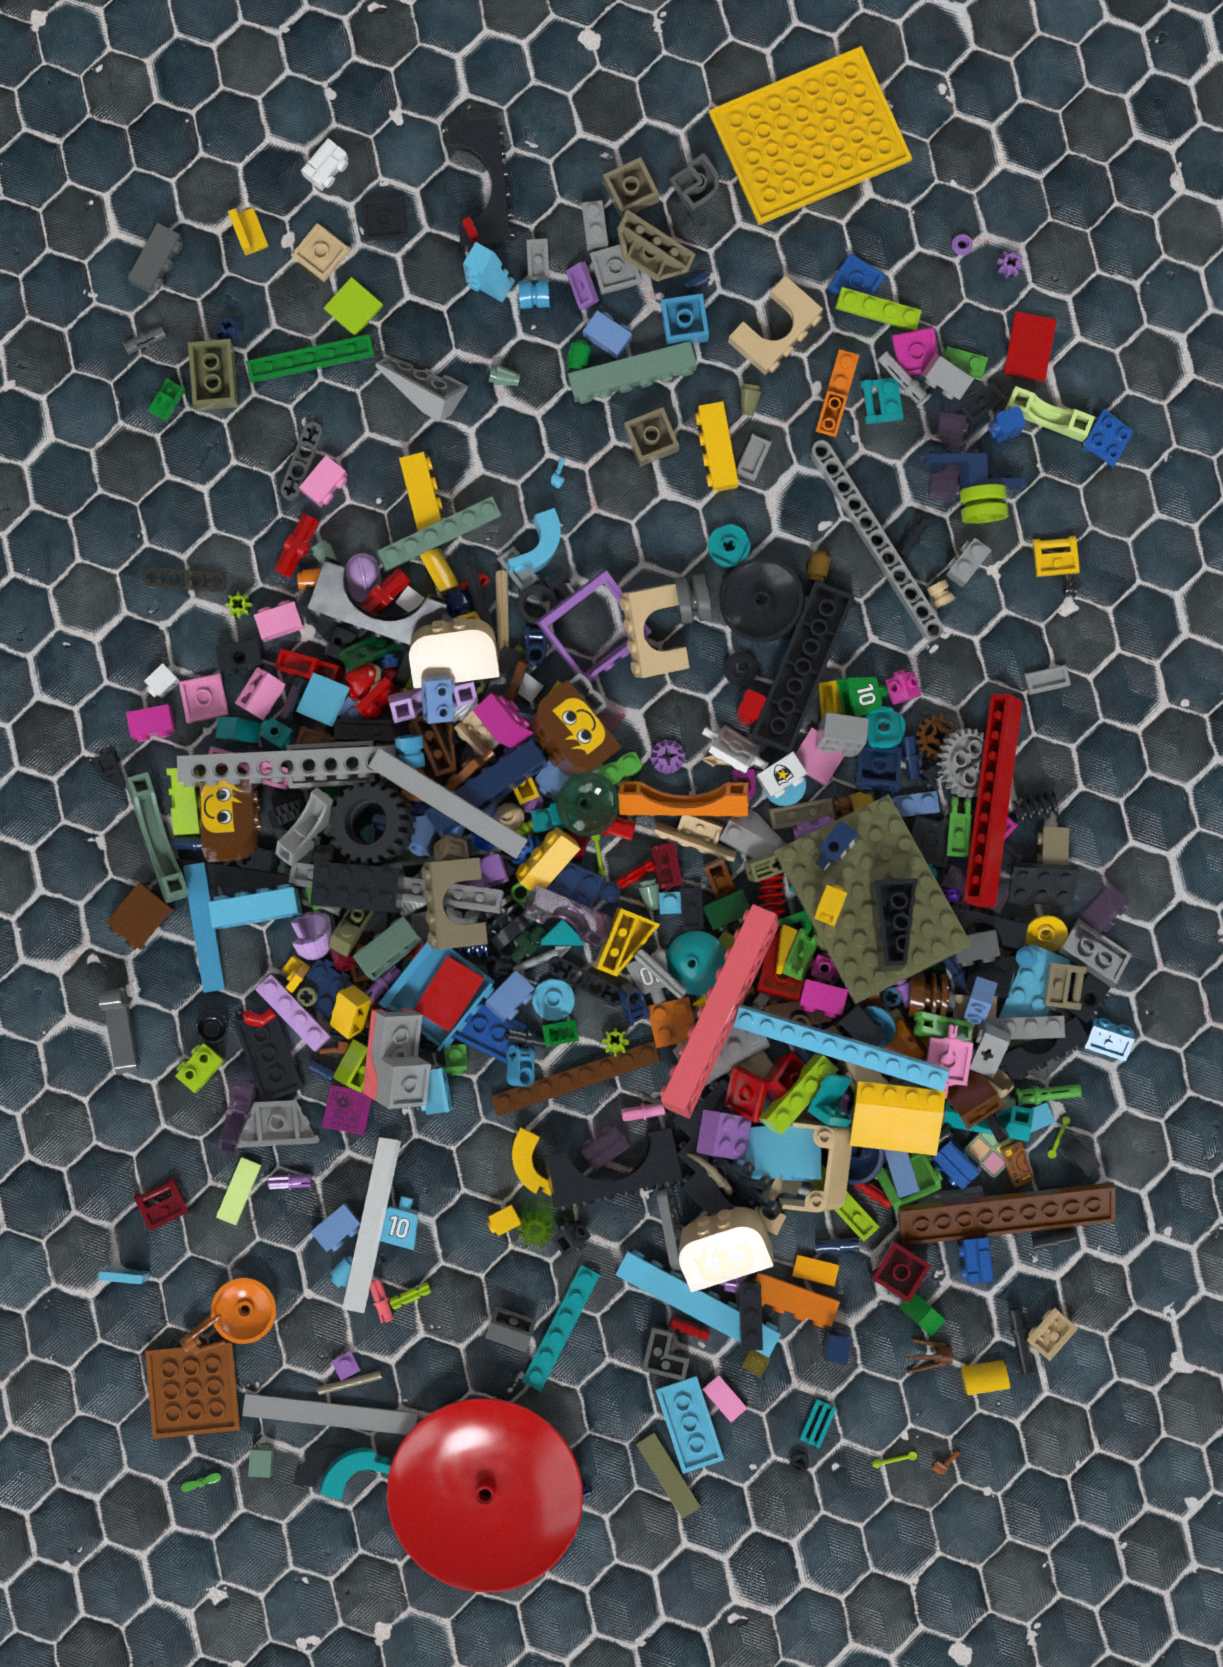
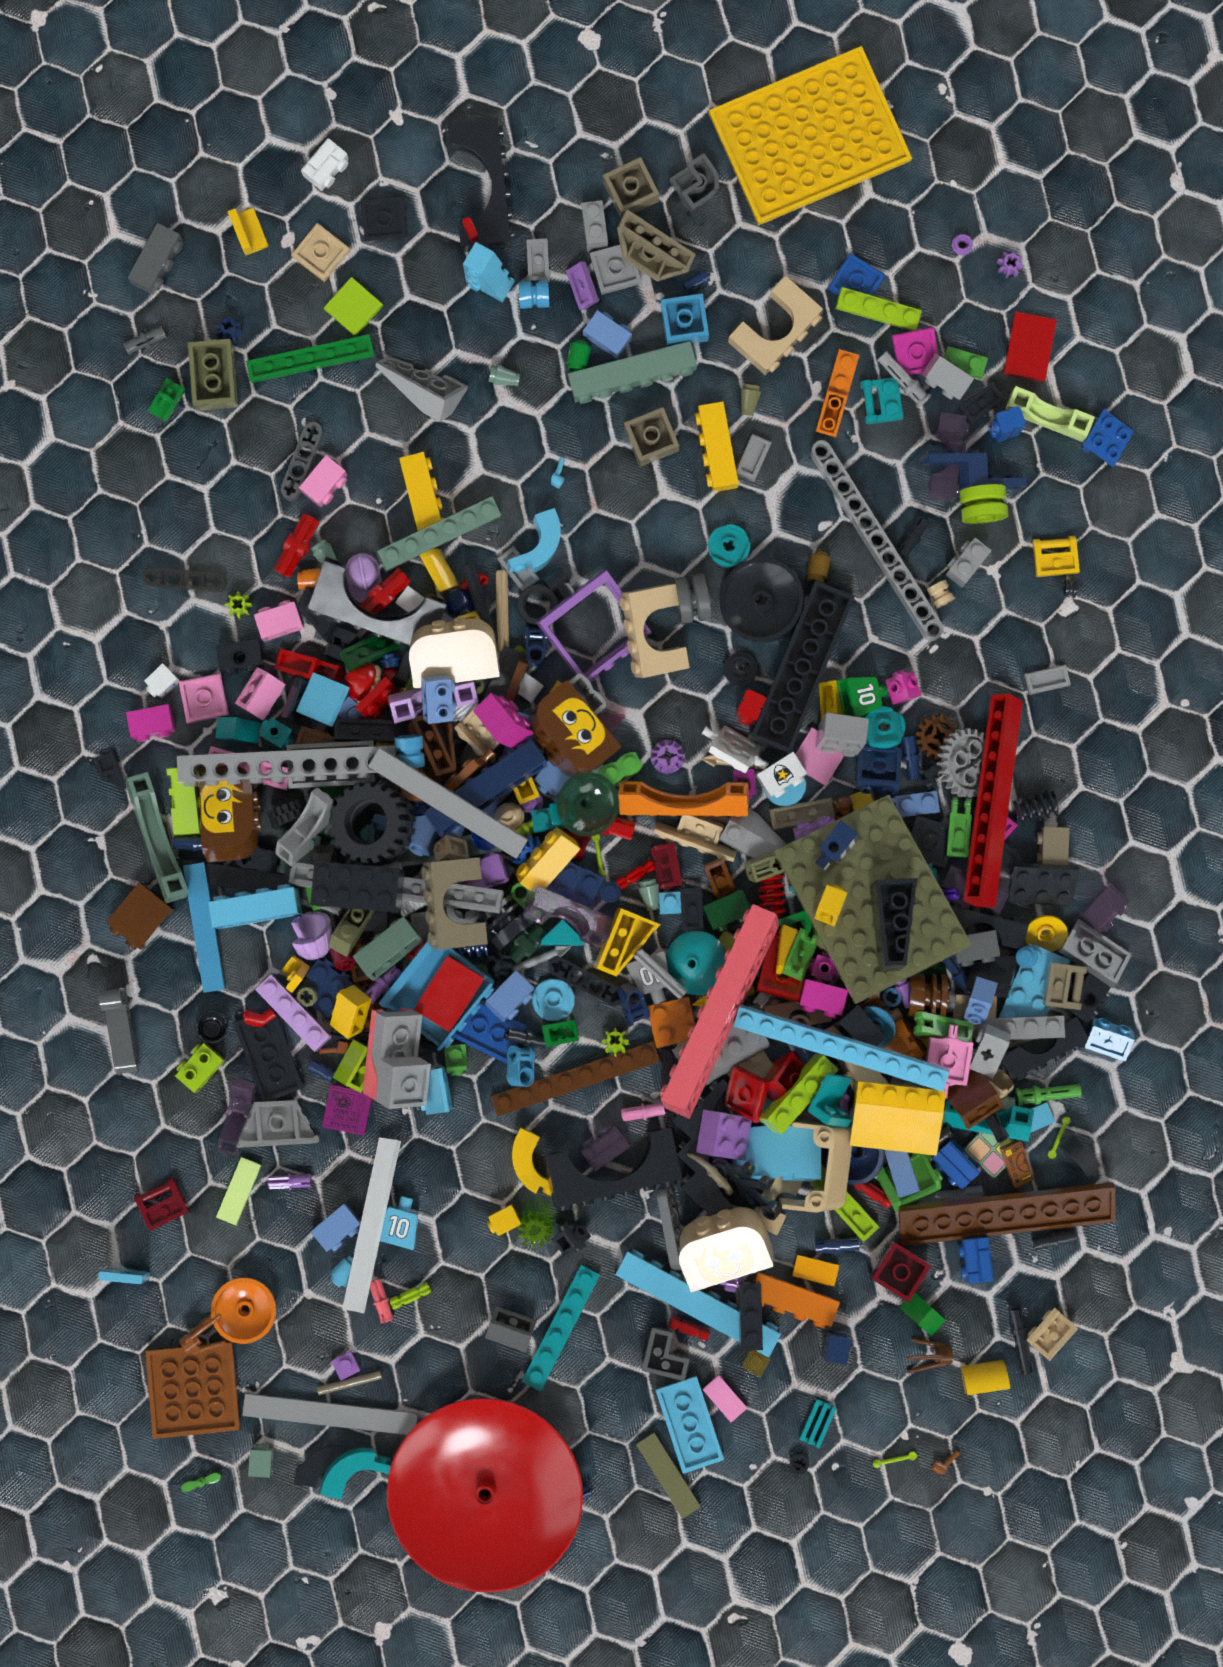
(666, 1066): none -> black axle

